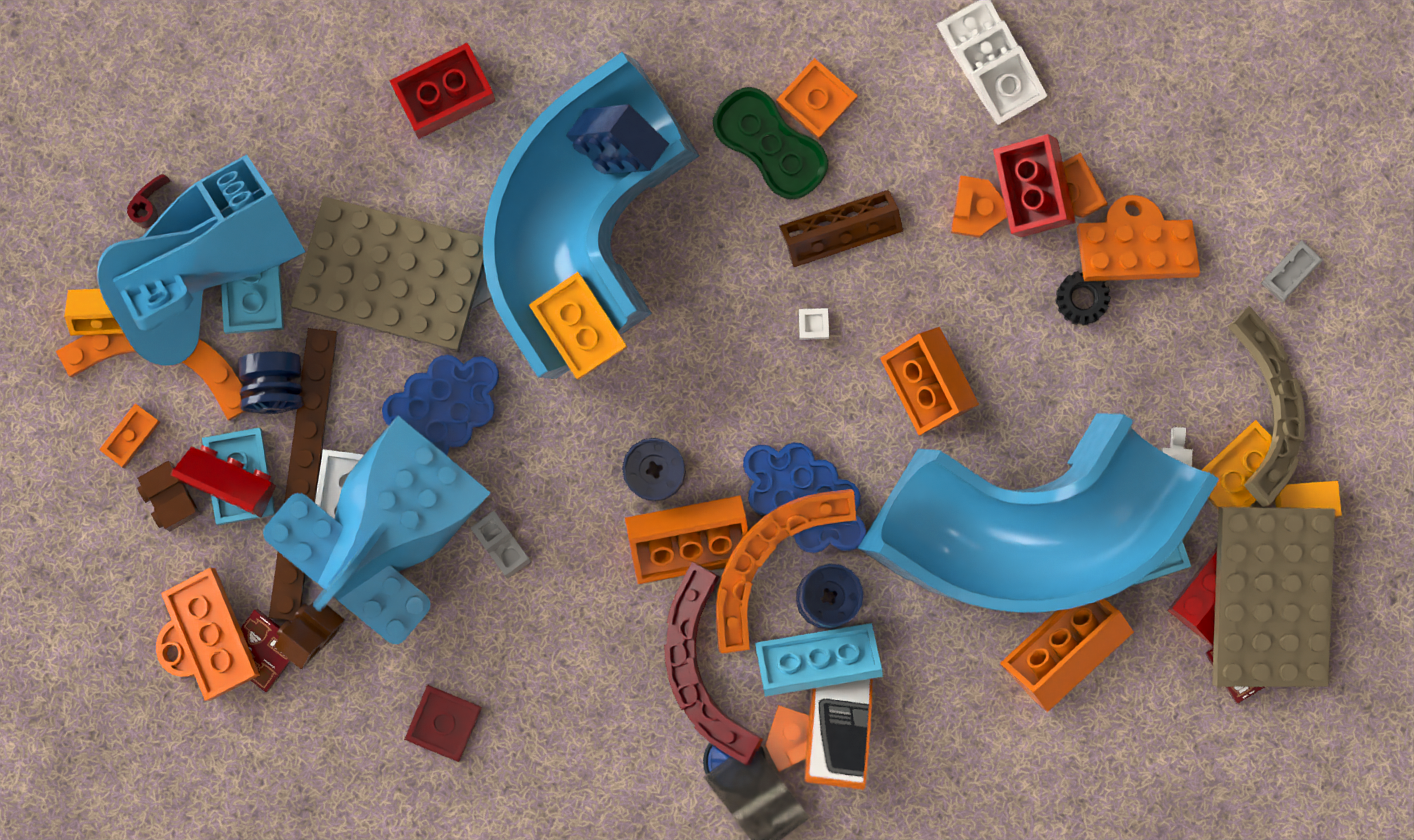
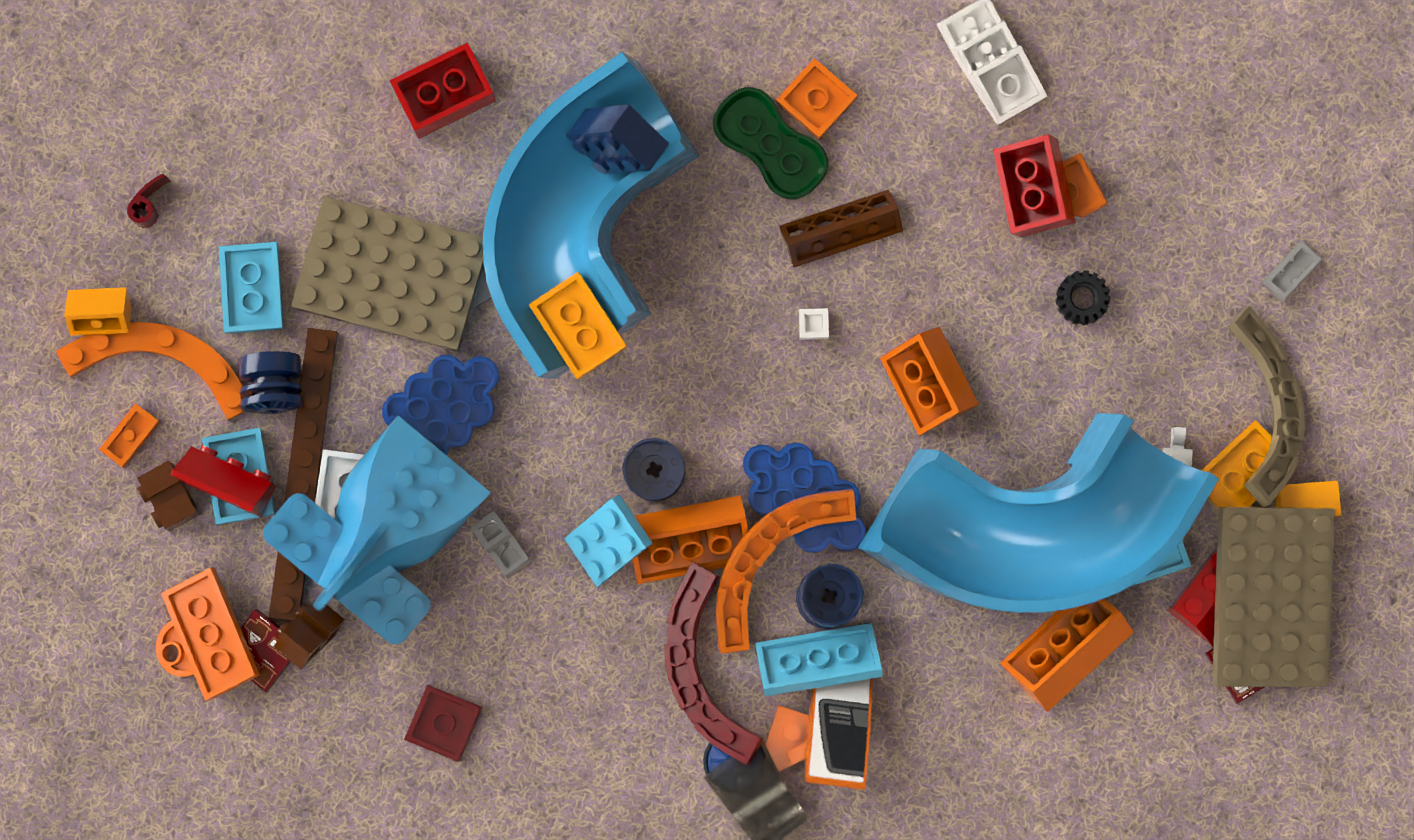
(206, 237): dark azure brick -> none
(608, 540): none -> medium azure plate
(977, 207): orange plate -> none
(1137, 245): orange plate -> none

